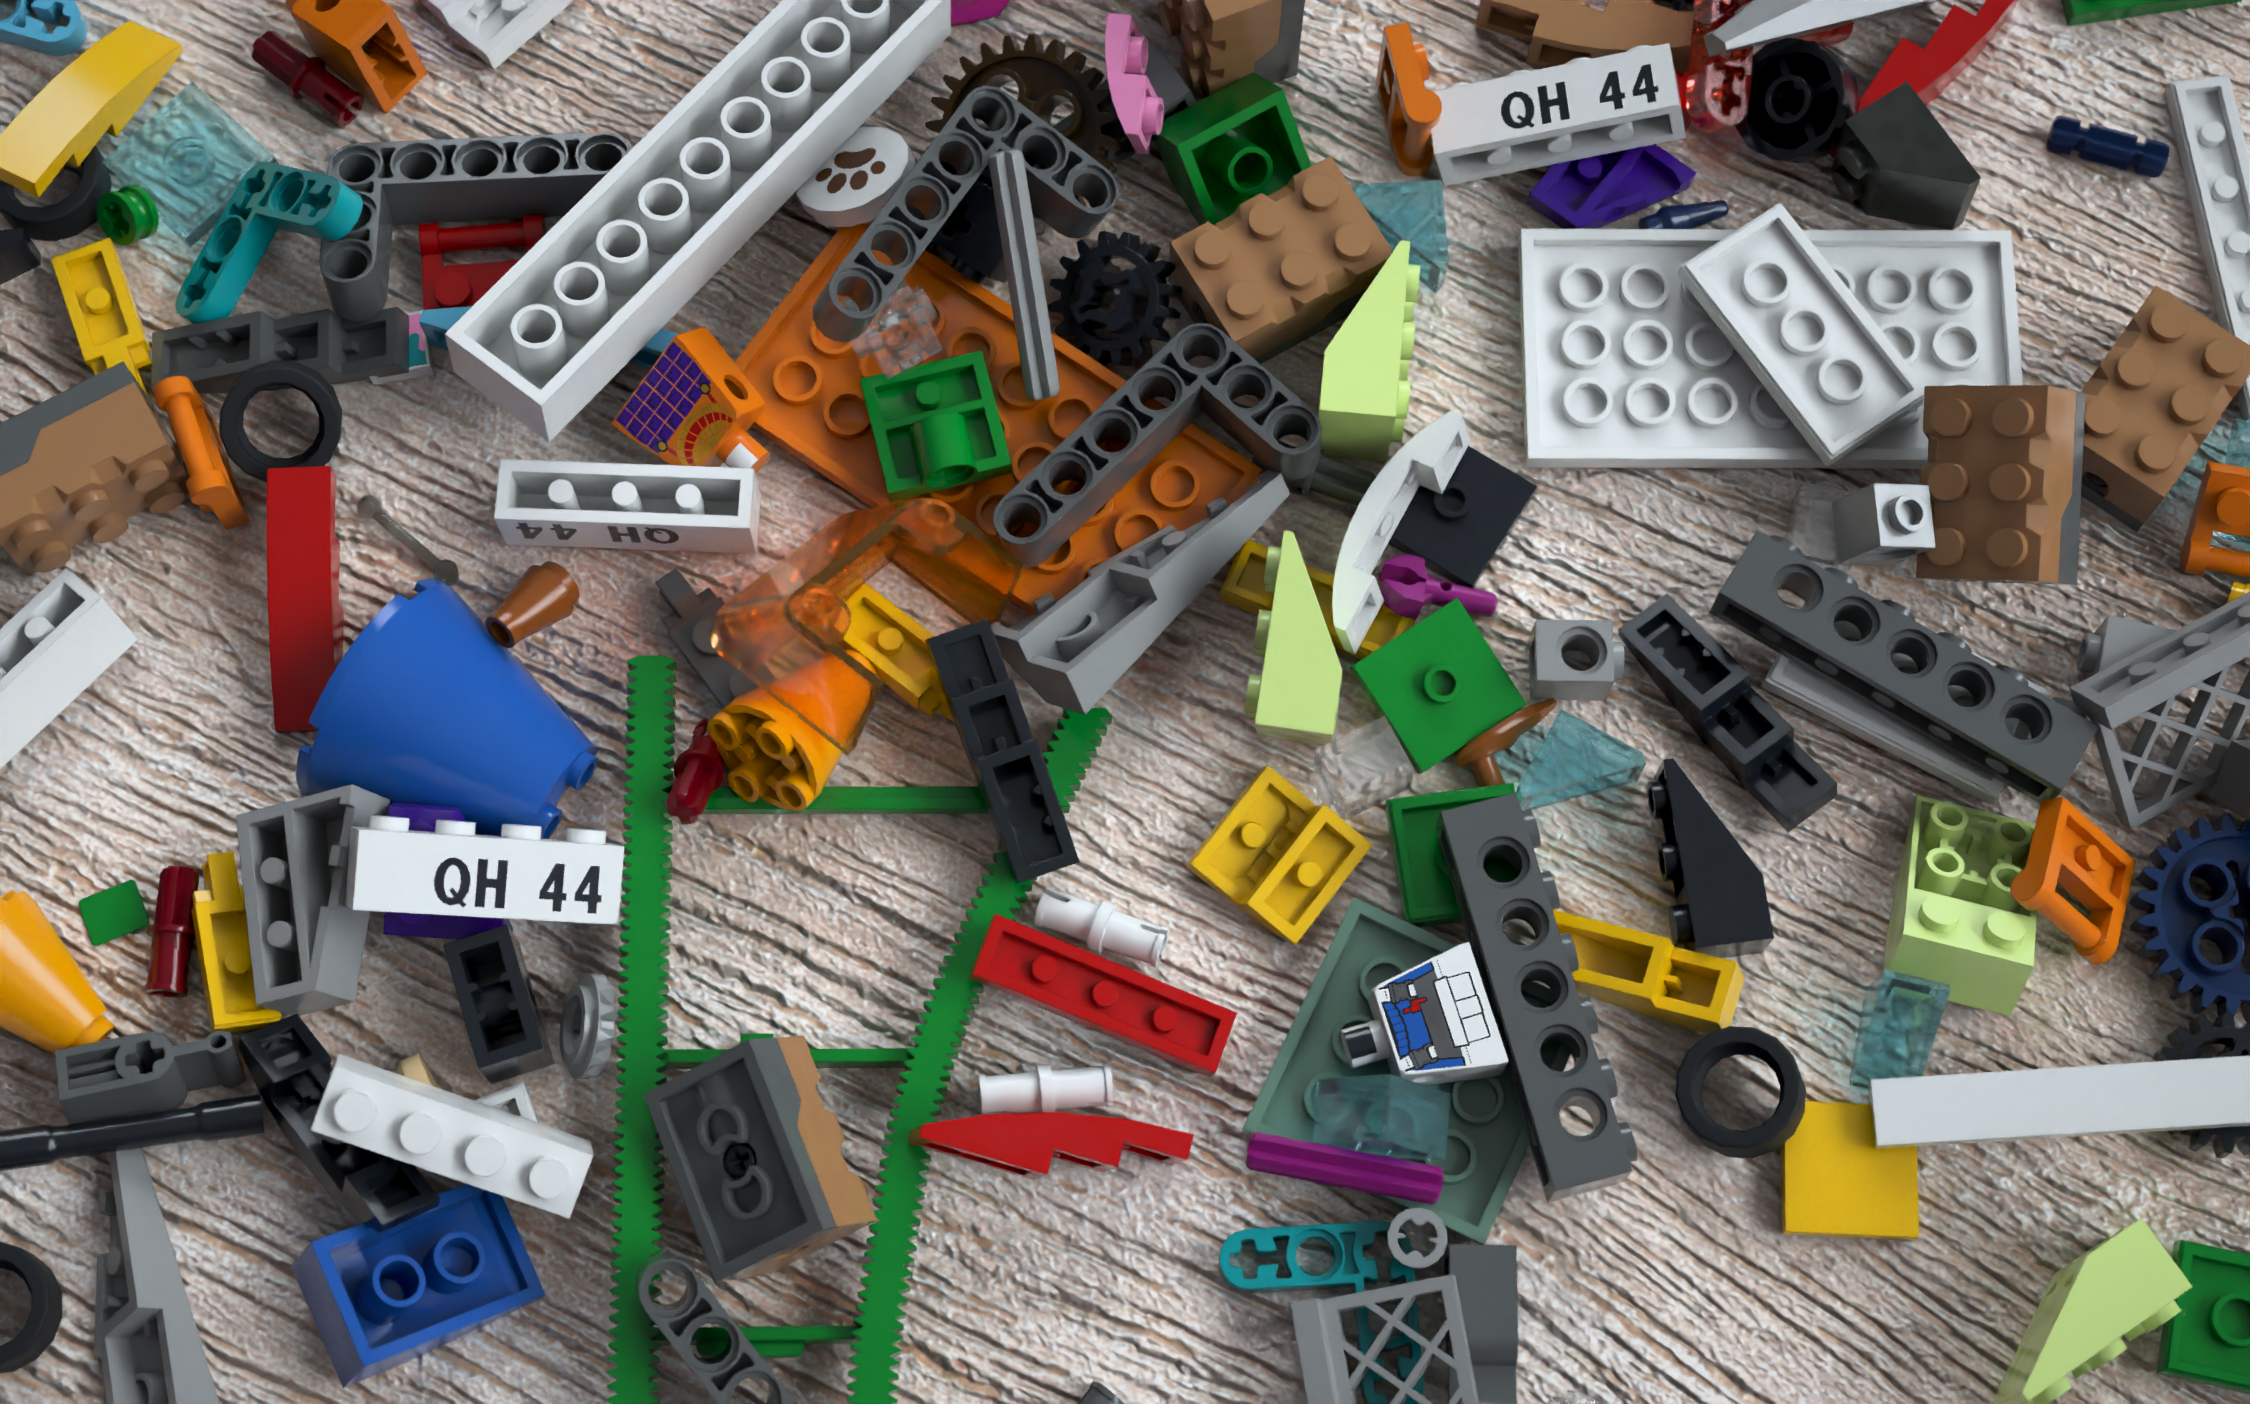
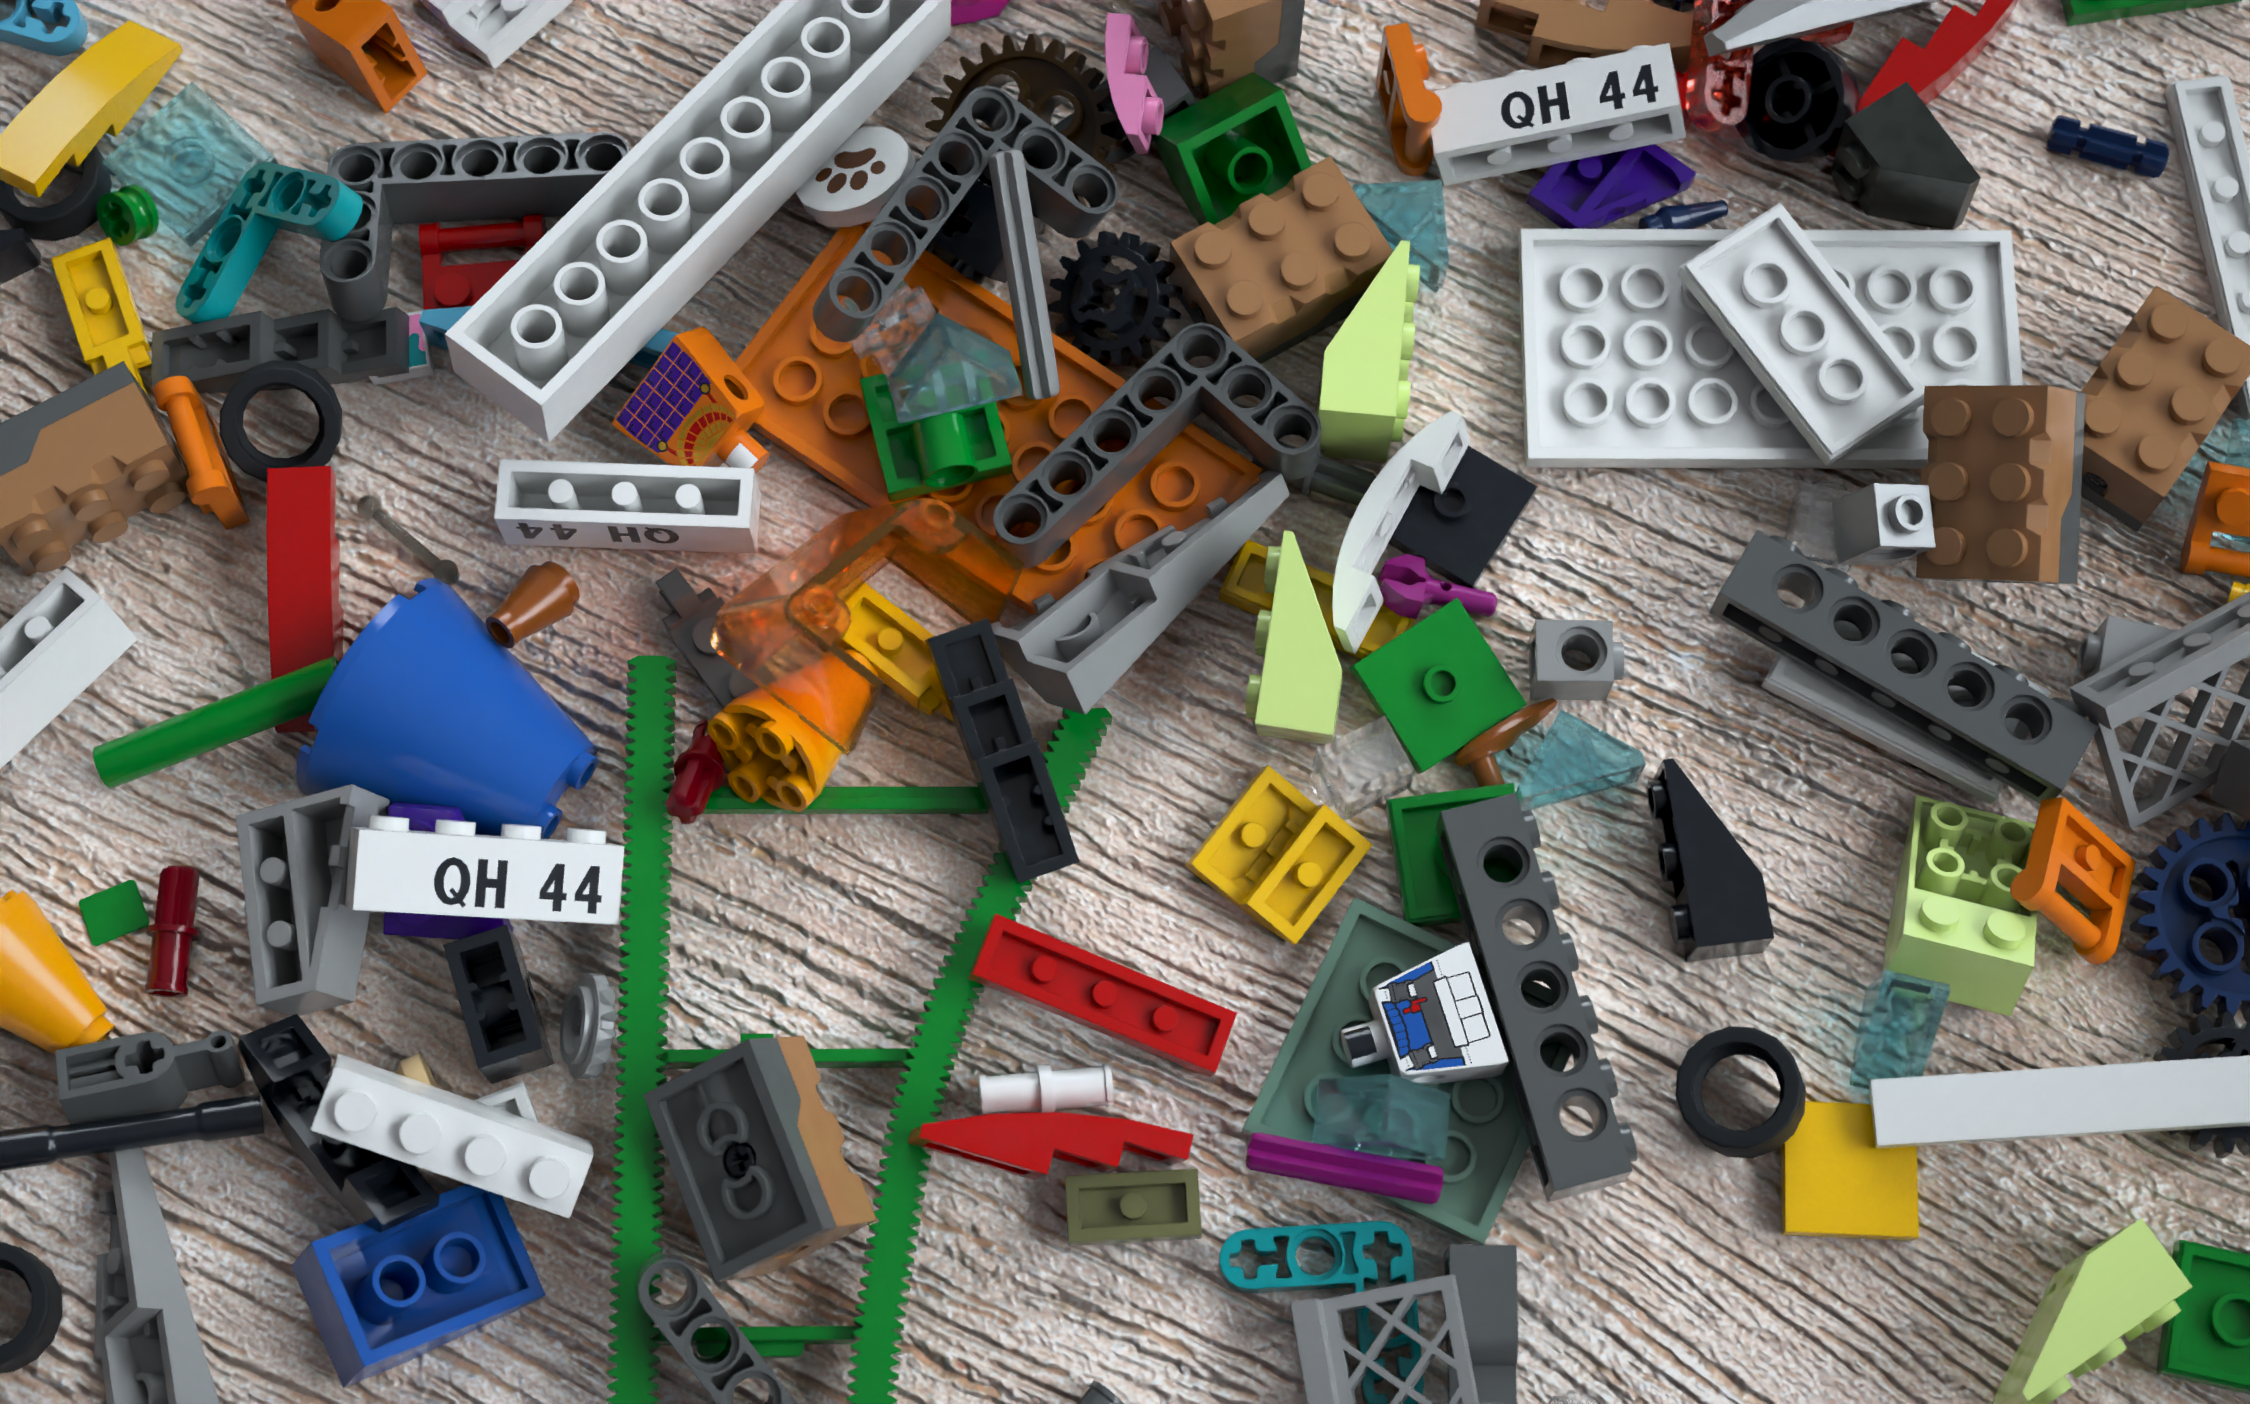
(212, 725): none -> green piece
(225, 949): yellow hinge -> none
(306, 77): dark red axle -> none
(950, 372): none -> clear light blue slope
(1101, 926): white pin -> none
(1133, 1207): none -> olive plate
(1419, 1217): light grey bush -> none
(1652, 975): yellow slope -> none
(1727, 713): black slope -> none

